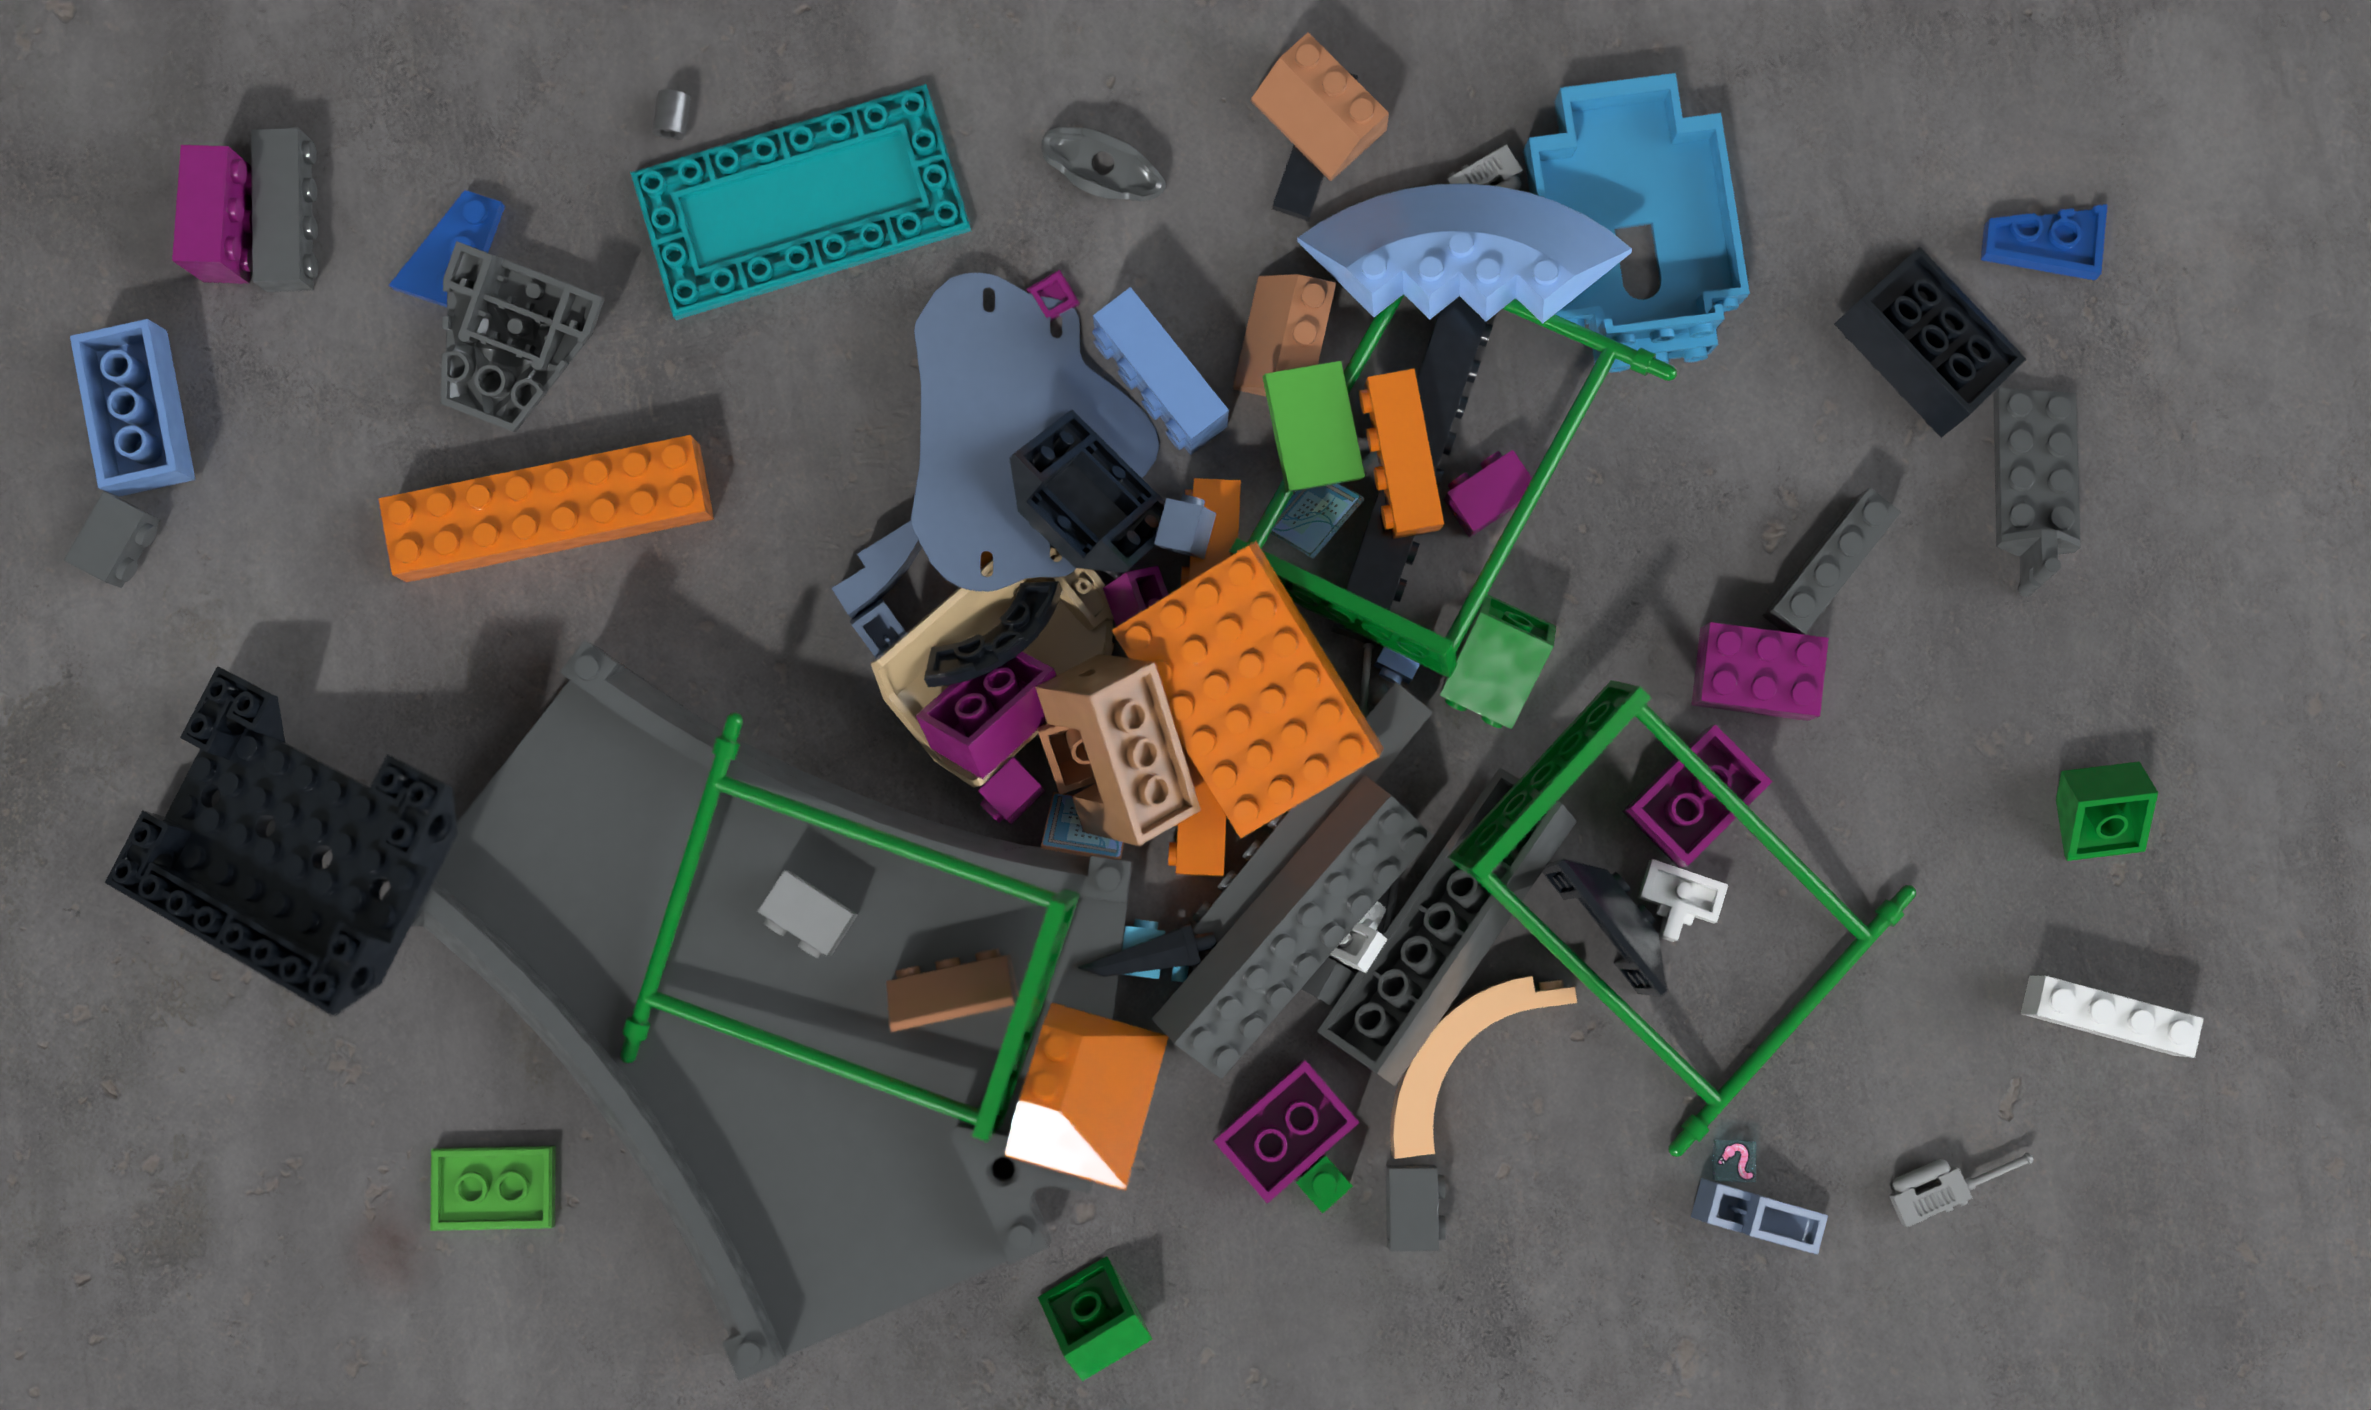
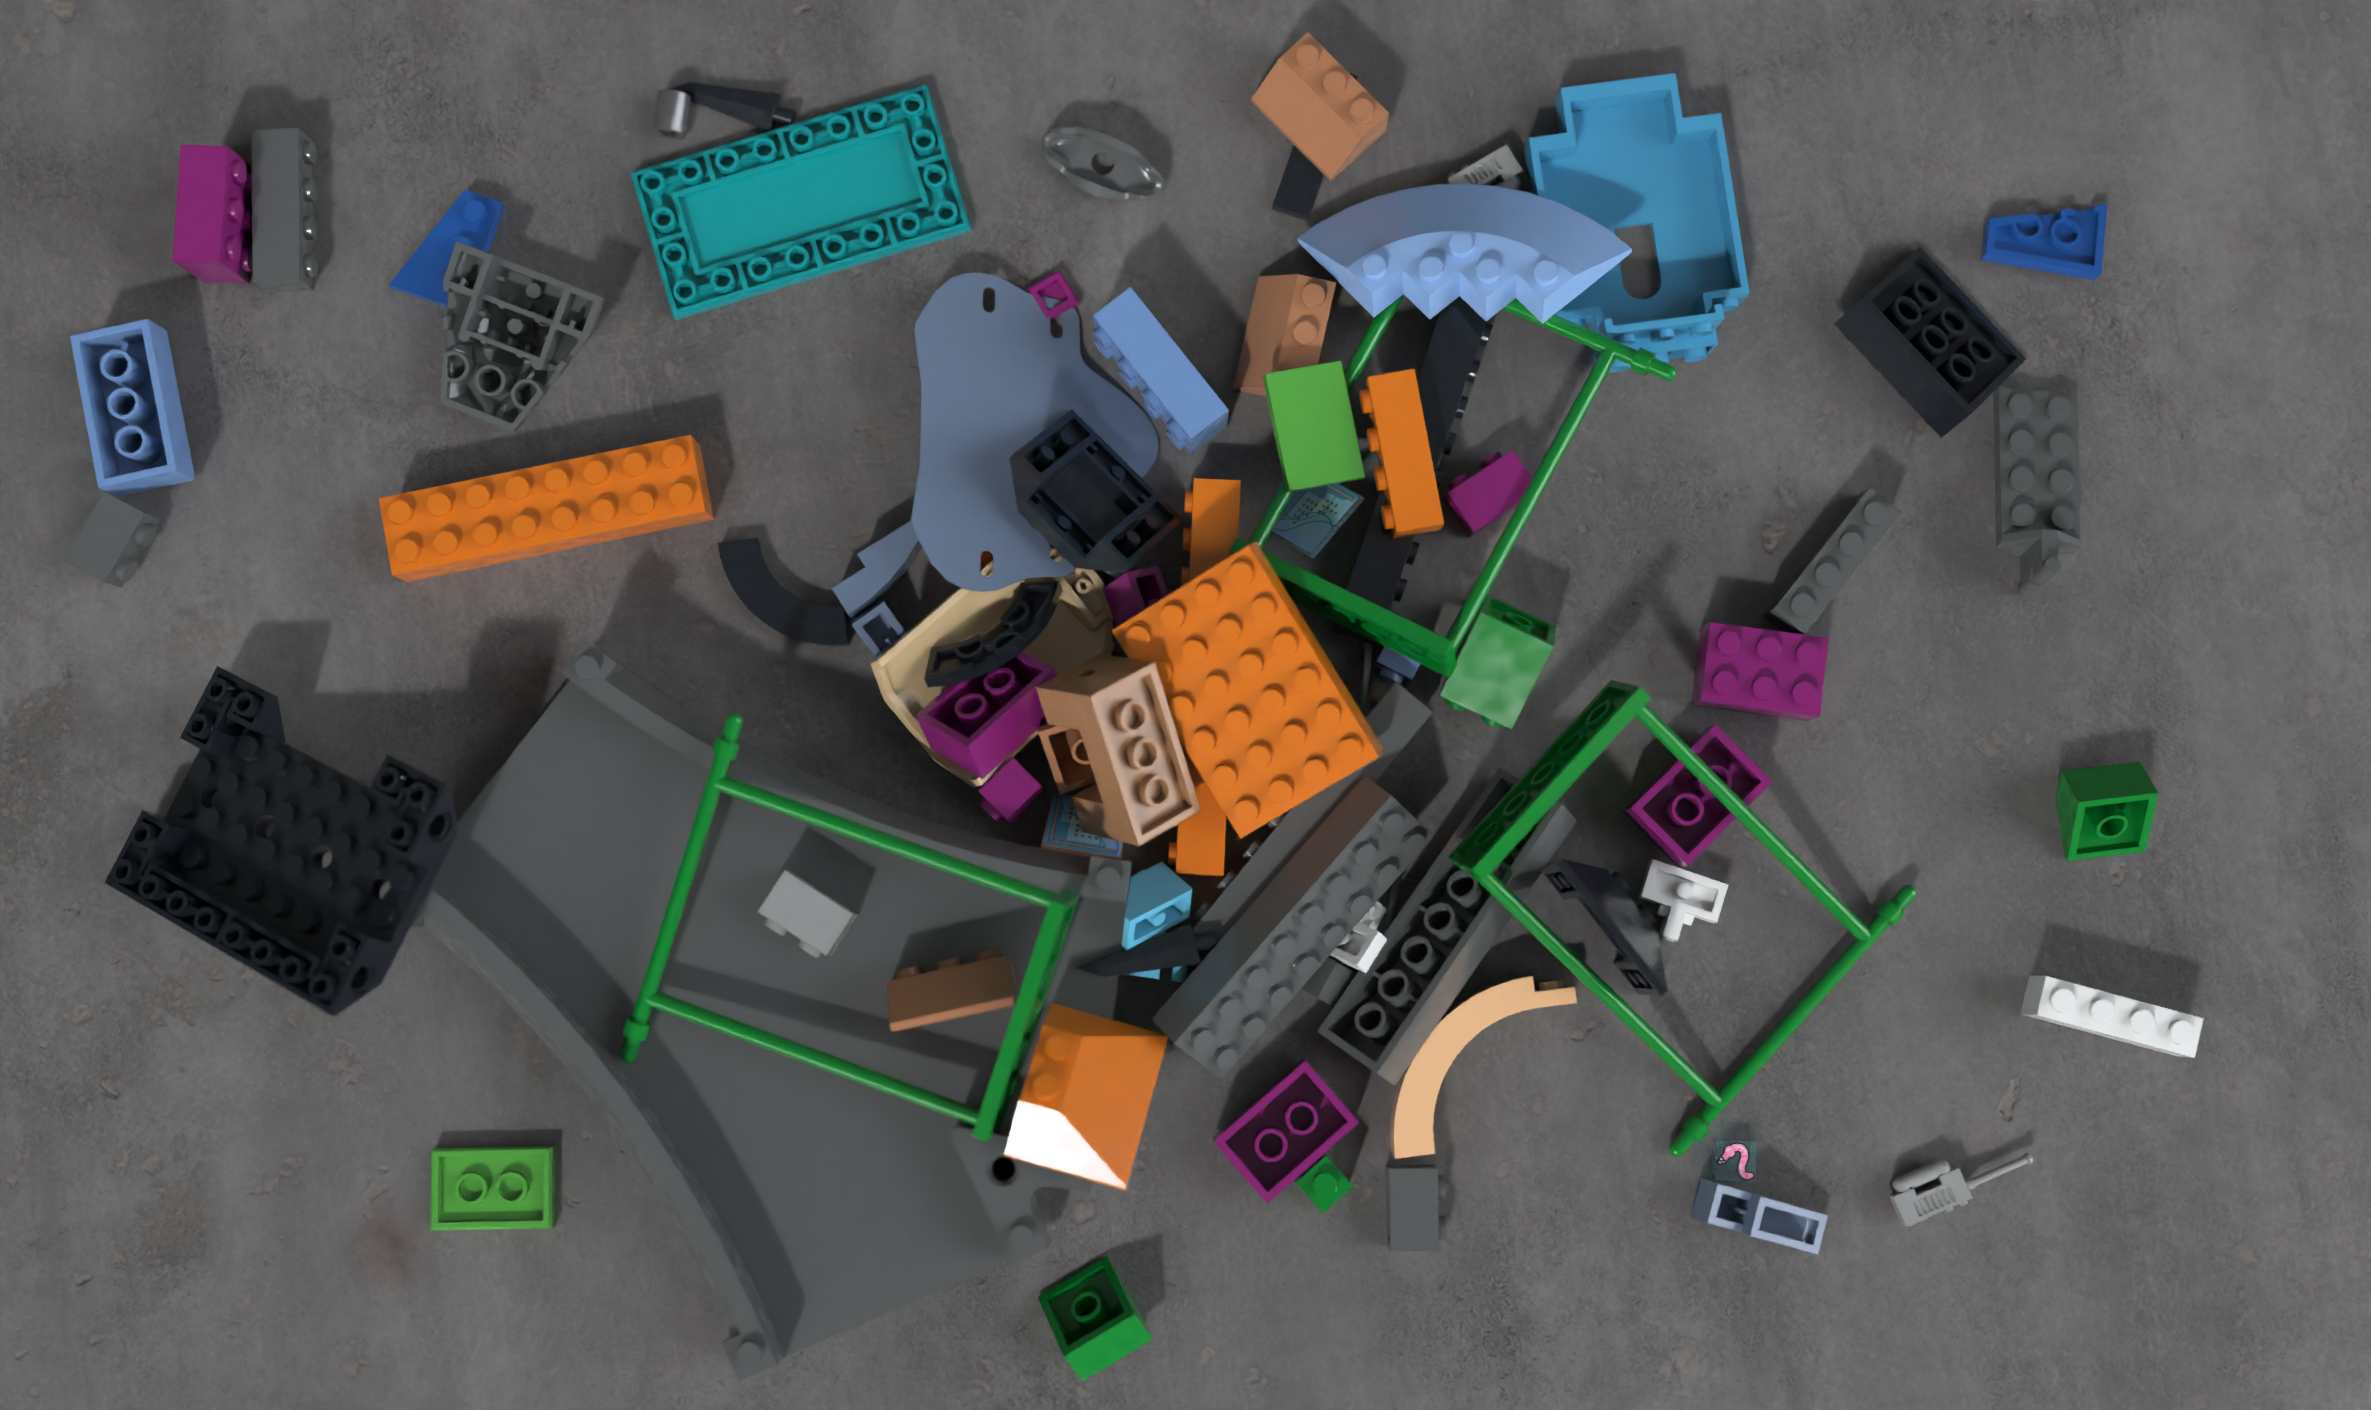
(749, 106): none -> black bar
(775, 605): none -> black tile
(1154, 904): none -> medium azure slope
(1185, 526): sand blue brick -> none

